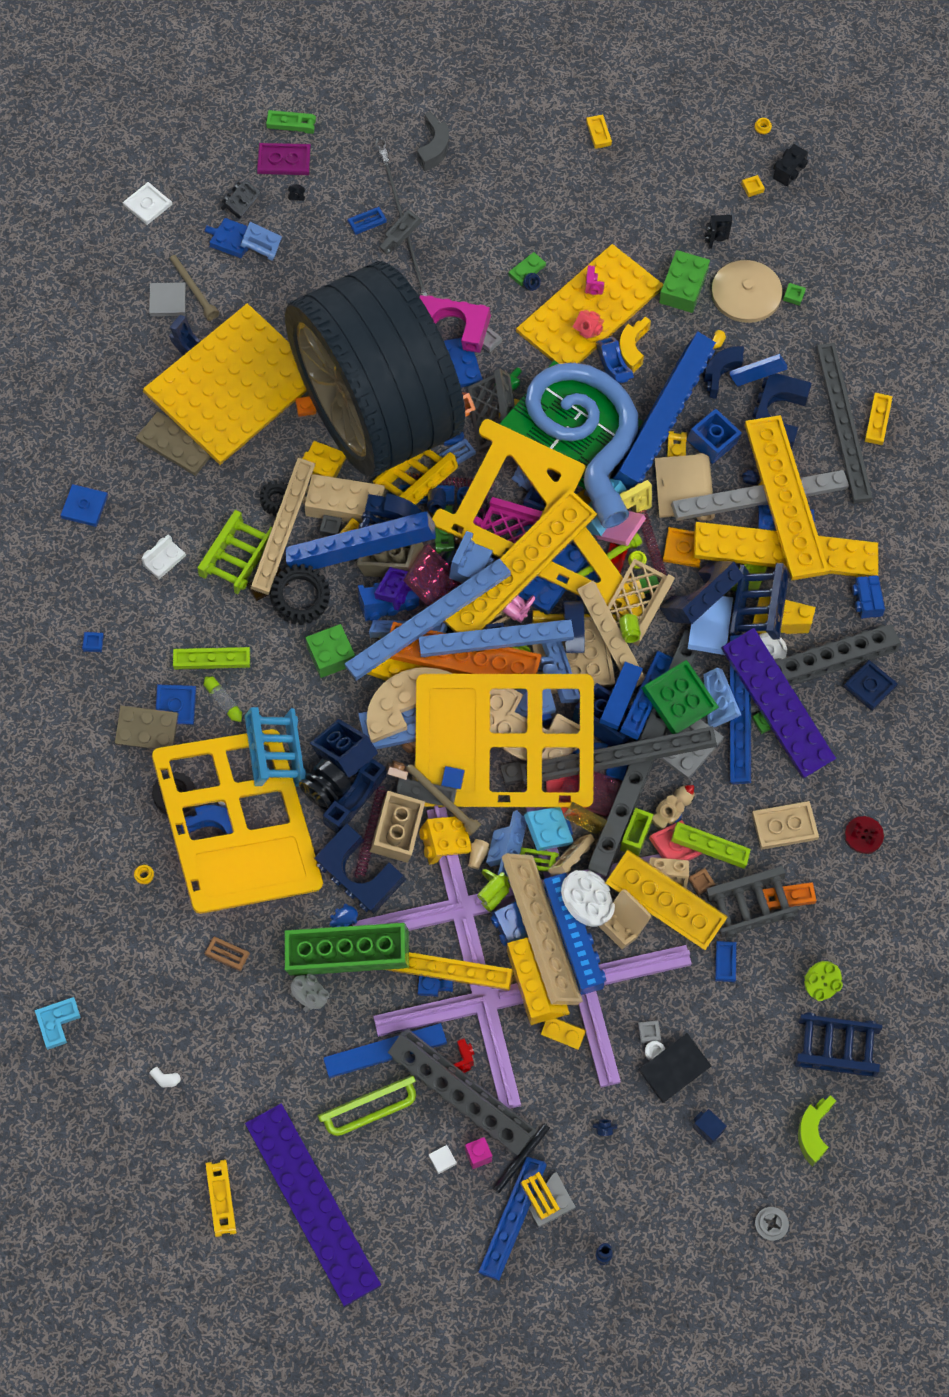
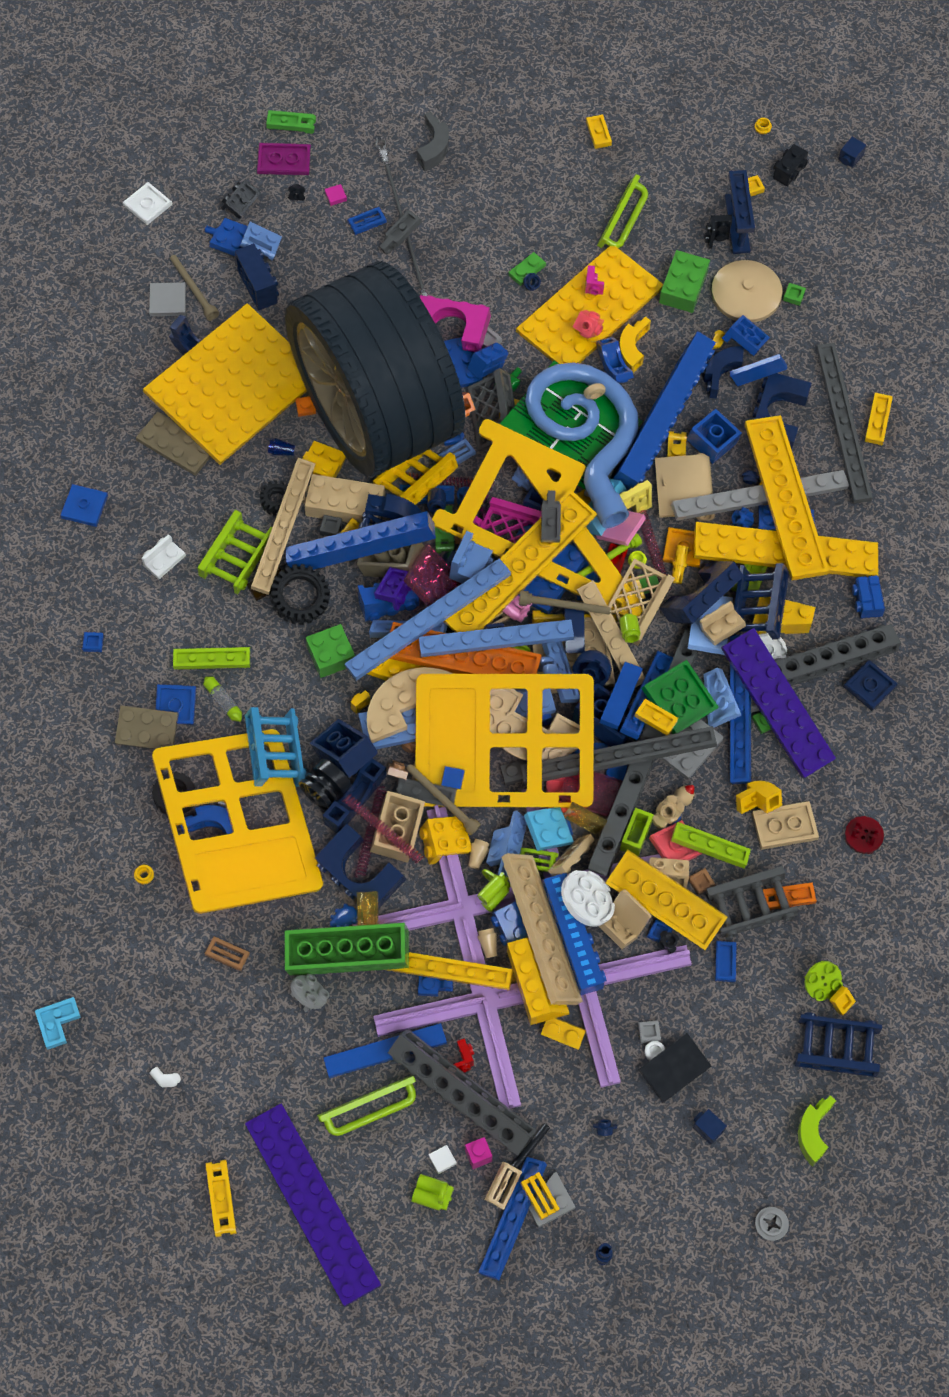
(257, 276): none -> dark blue brick
(280, 448): none -> clear blue cone
(335, 194): none -> dark pink tile
(360, 701): none -> yellow plate
(367, 908): none -> clear yellow hips
(383, 829): none -> clear pink piece
(432, 1193): none -> lime piece
(487, 360): none -> blue brick
(488, 942): none -> tan cone
(497, 1180): none -> tan tile
(526, 599): none -> dark tan piece
(550, 519): none -> dark grey hinge
(594, 391): none -> tan piece
(594, 664): none -> dark blue cylinder
(618, 211): none -> lime piece
(656, 717): none -> yellow plate
(657, 927): none -> blue tile
(673, 938): none -> black plate
(679, 563): none -> yellow pin
(721, 623): none -> tan bracket
(740, 207): none -> dark blue fence
(742, 518): none -> blue gear
(746, 335): none -> blue piece
(761, 795): none -> yellow brick
(842, 1000): none -> yellow plate
(852, 152): none -> dark blue brick

